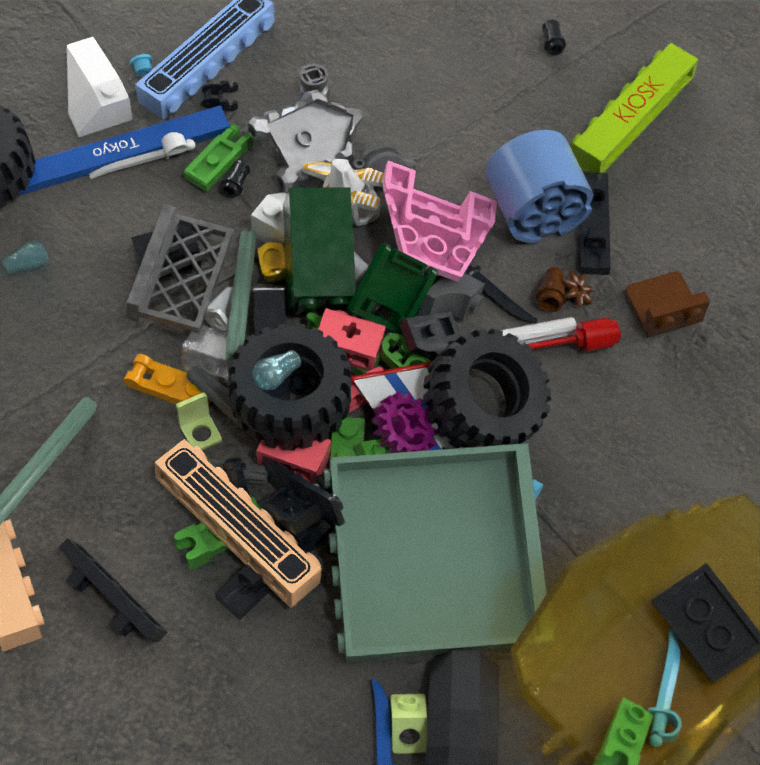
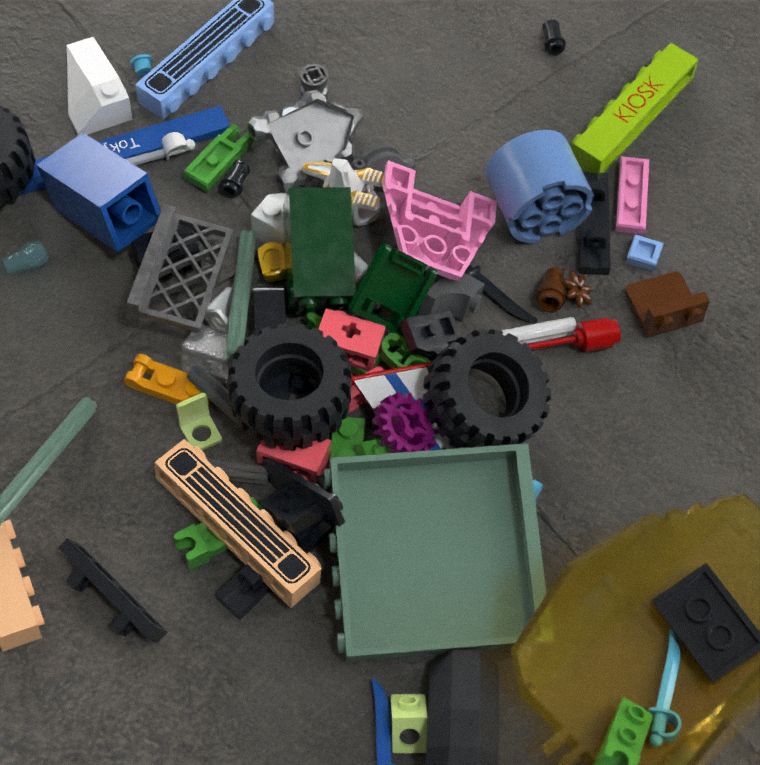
(100, 191): none -> blue brick
(219, 89): black piece -> none
(235, 471): black pin -> none
(274, 370): clear light blue cone -> none
(632, 195): none -> bright pink tile
(644, 253): none -> light blue tile

